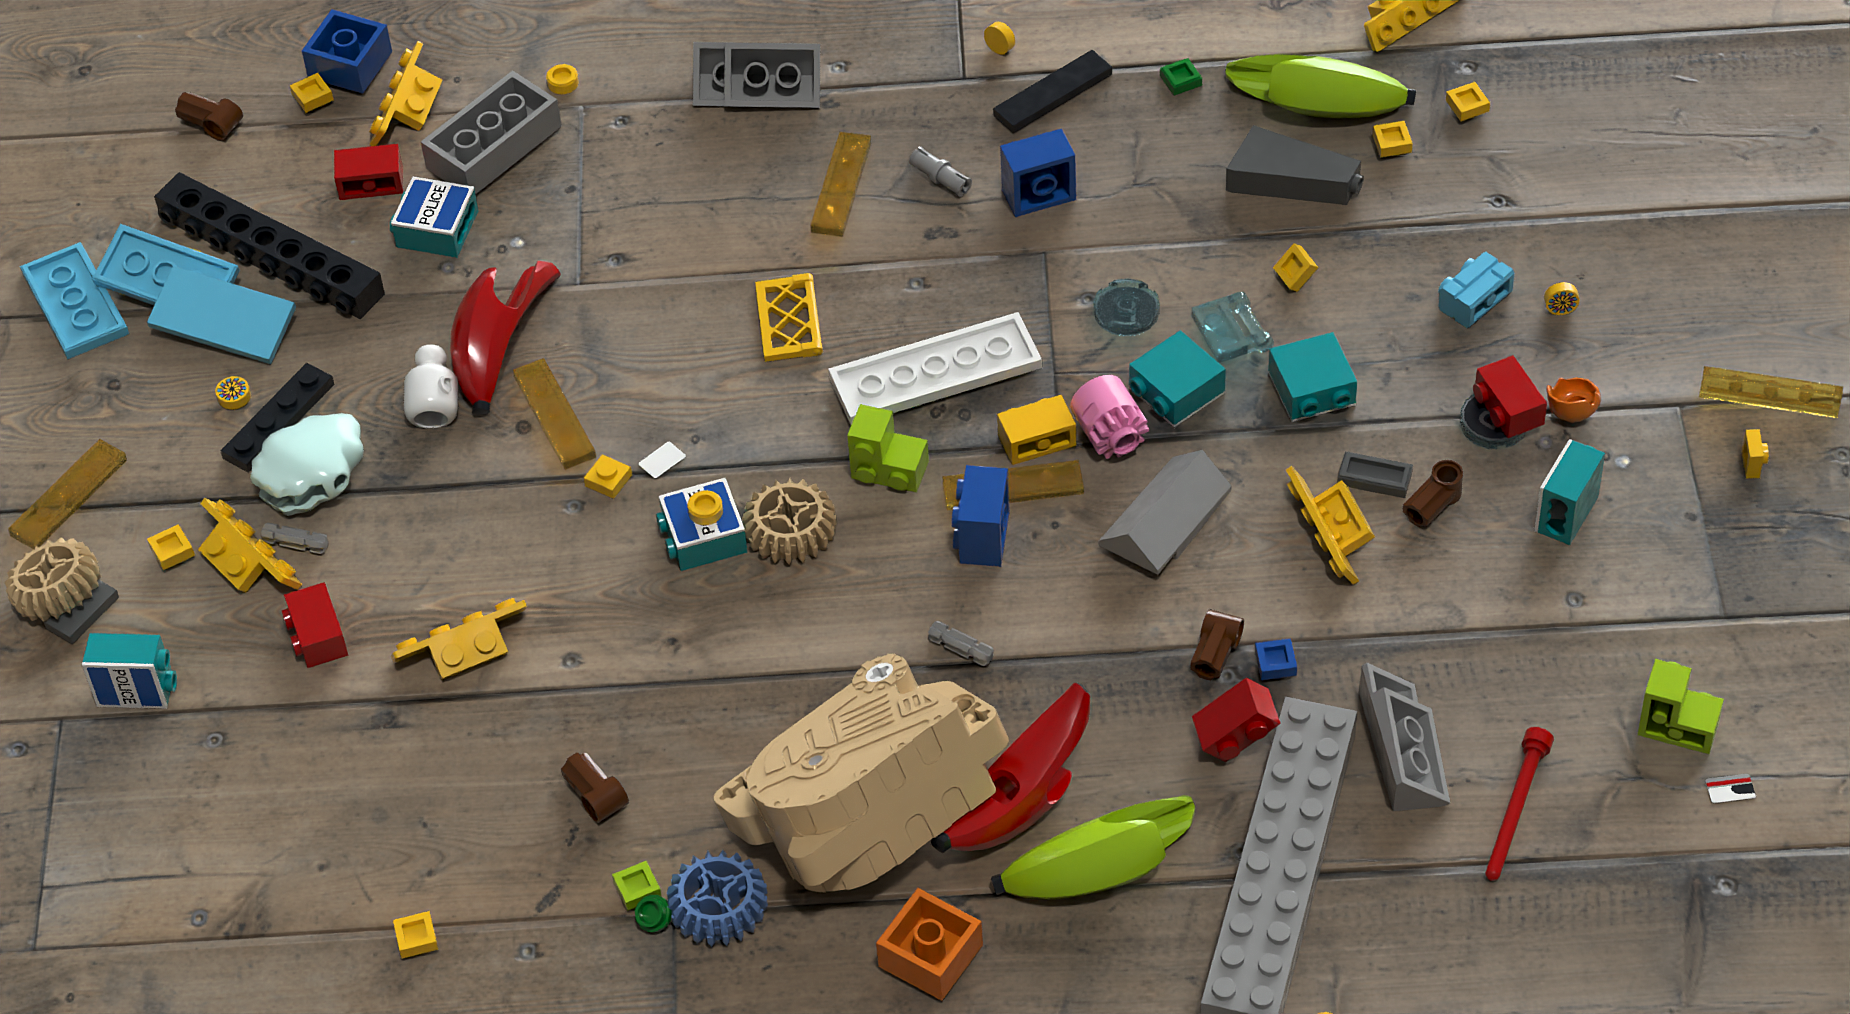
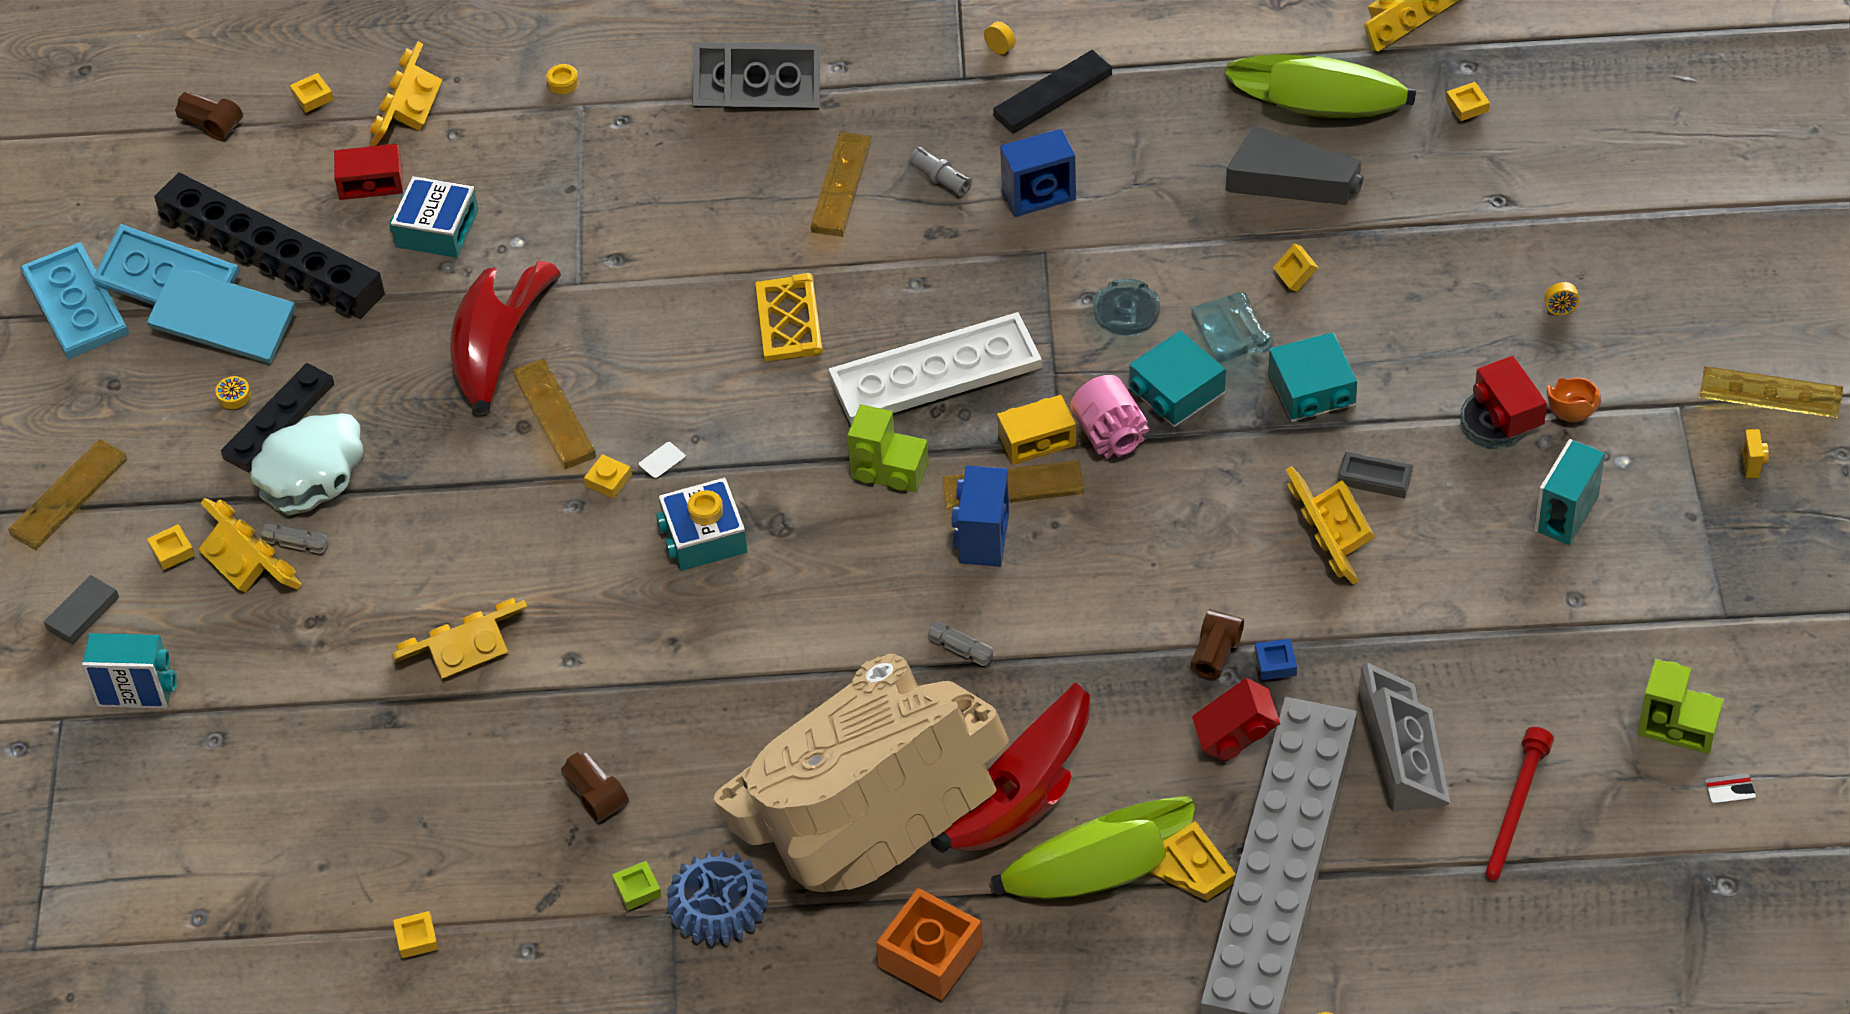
(52, 579): tan gear -> none
(315, 625): red brick -> none
(347, 50): blue brick -> none
(430, 390): white piece -> none
(491, 132): light grey brick -> none
(653, 913): green plate -> none
(789, 521): tan gear -> none
(1168, 512): light grey slope -> none
(1181, 76): green tile -> none
(1194, 864): none -> yellow wing
(1392, 139): yellow plate -> none
(1435, 494): reddish brown piece -> none
(1475, 289): medium azure brick -> none

